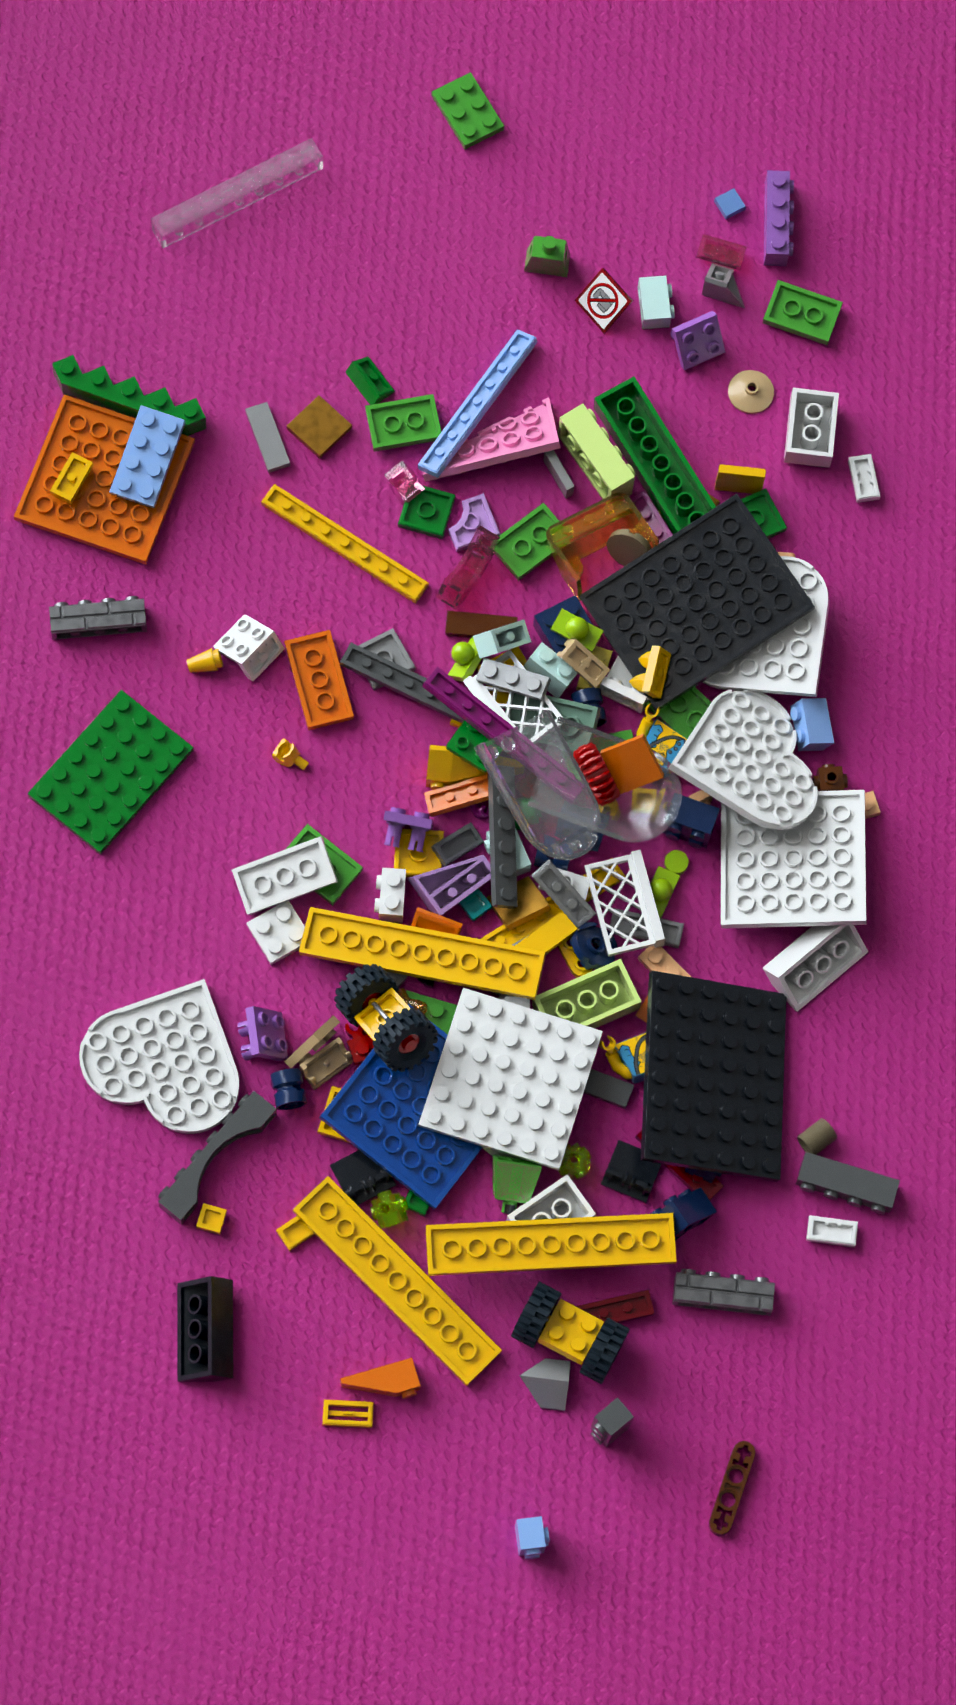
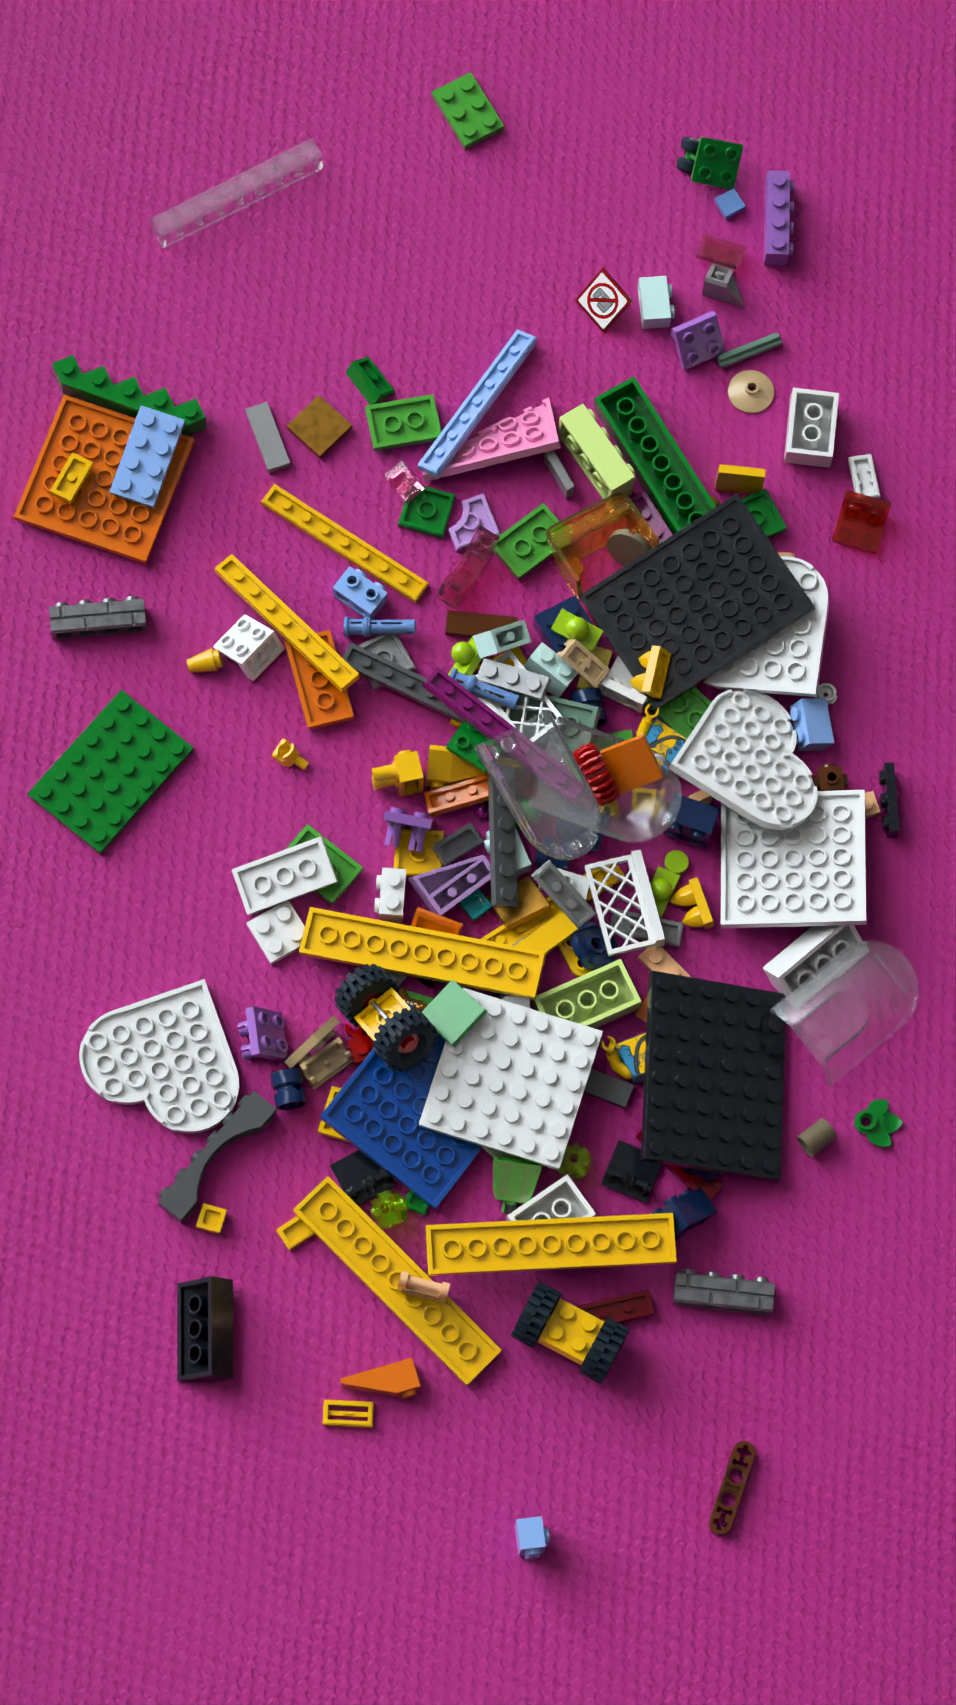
(287, 623): none -> yellow plate
(360, 593): none -> light blue brick
(368, 626): none -> medium blue pin
(403, 773): none -> yellow brick
(423, 1288): none -> light nougat plate
(454, 1013): none -> tile
(472, 681): none -> medium blue pin
(548, 256): bright green torso -> none
(548, 1383): light grey slope -> none
(611, 1423): dark grey brick -> none
(691, 895): none -> yellow tile
(711, 161): none -> green plate
(749, 350): none -> sand green axle
(802, 312): bright green plate -> none
(830, 690): none -> white plate
(832, 1231): white plate -> none
(847, 1182): dark grey brick -> none
(851, 1005): none -> clear windscreen
(861, 521): none -> clear red bracket
(881, 1123): none -> green plate
(888, 800): none -> black plate

